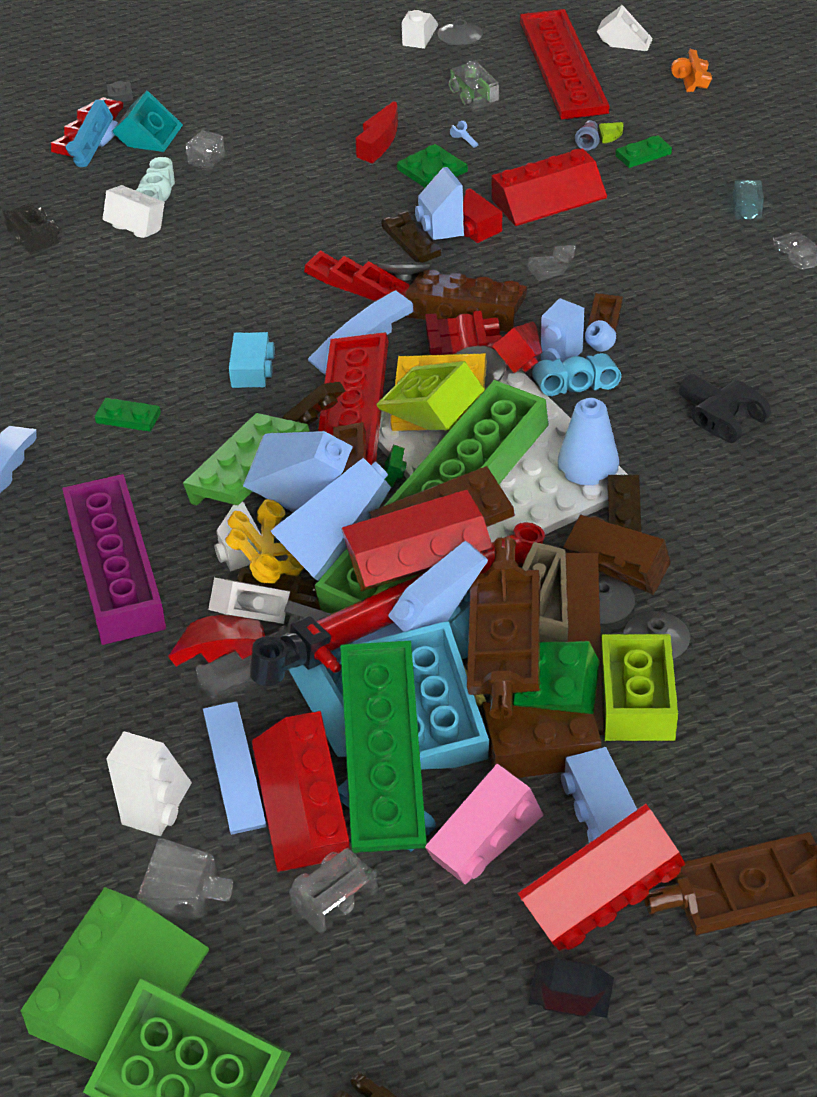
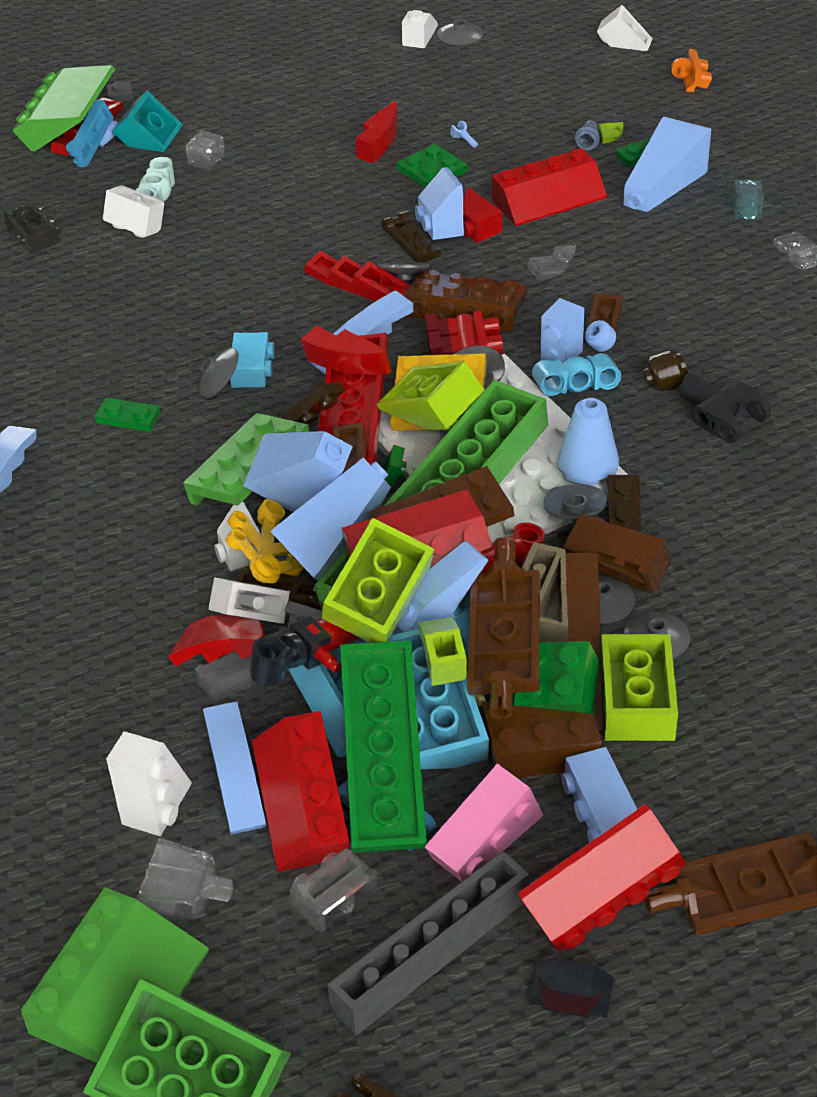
(60, 103): none -> slope
(114, 559): magenta brick -> none
(217, 371): none -> dark grey dish
(345, 352): none -> red slope
(377, 583): none -> lime brick
(427, 943): none -> dark grey brick
(443, 650): none -> lime slope
(474, 85): clear piece -> none
(520, 347): red slope -> none
(564, 64): red plate -> none
(574, 499): none -> dark grey dish
(665, 370): none -> dark brown head
(669, 163): none -> light blue slope

